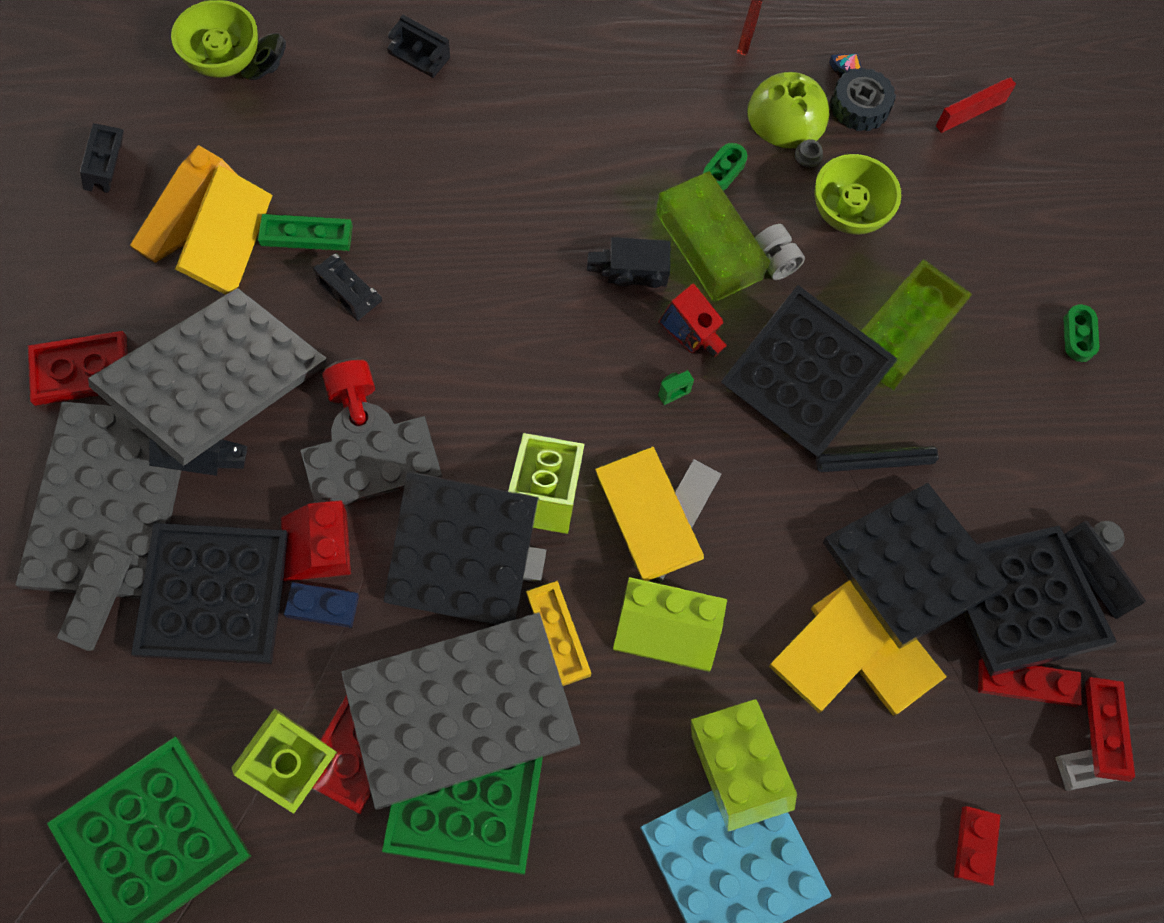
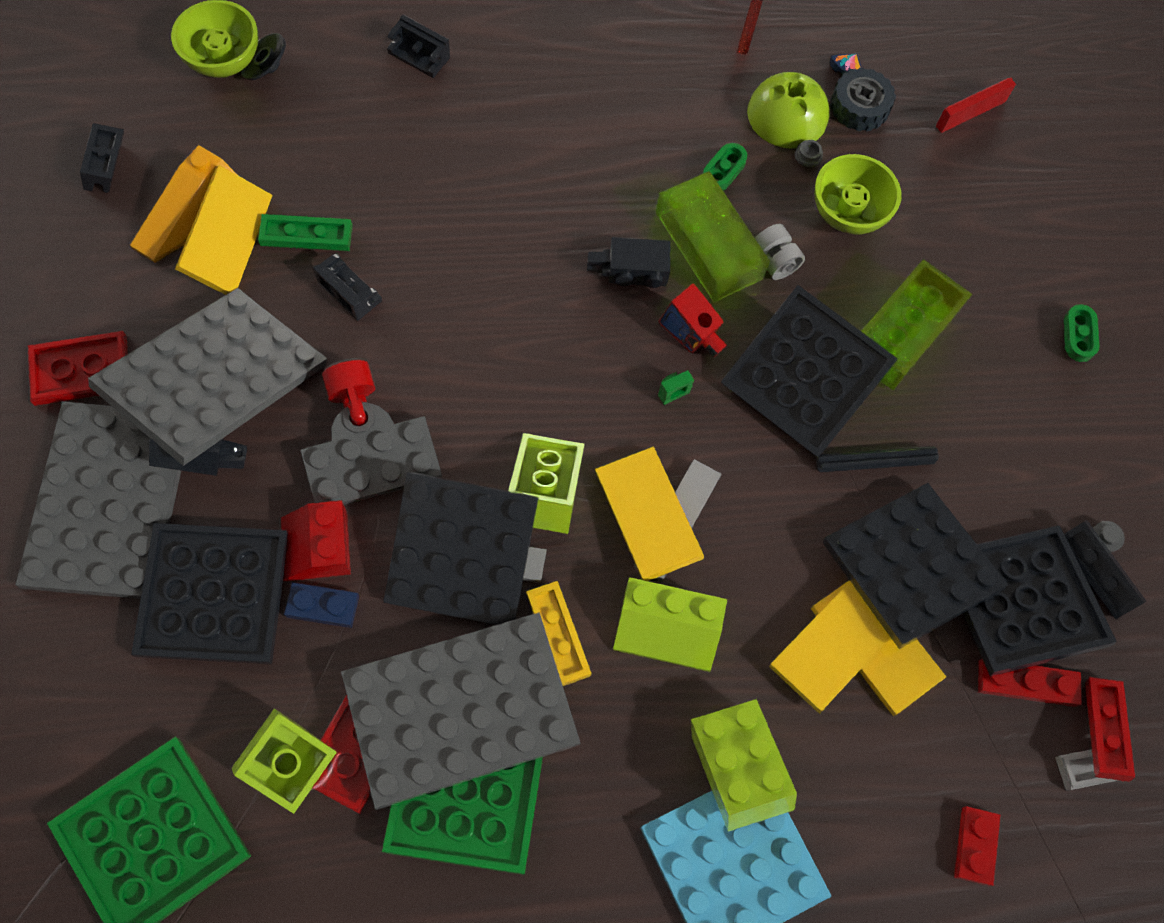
(95, 596): dark grey plate -> none

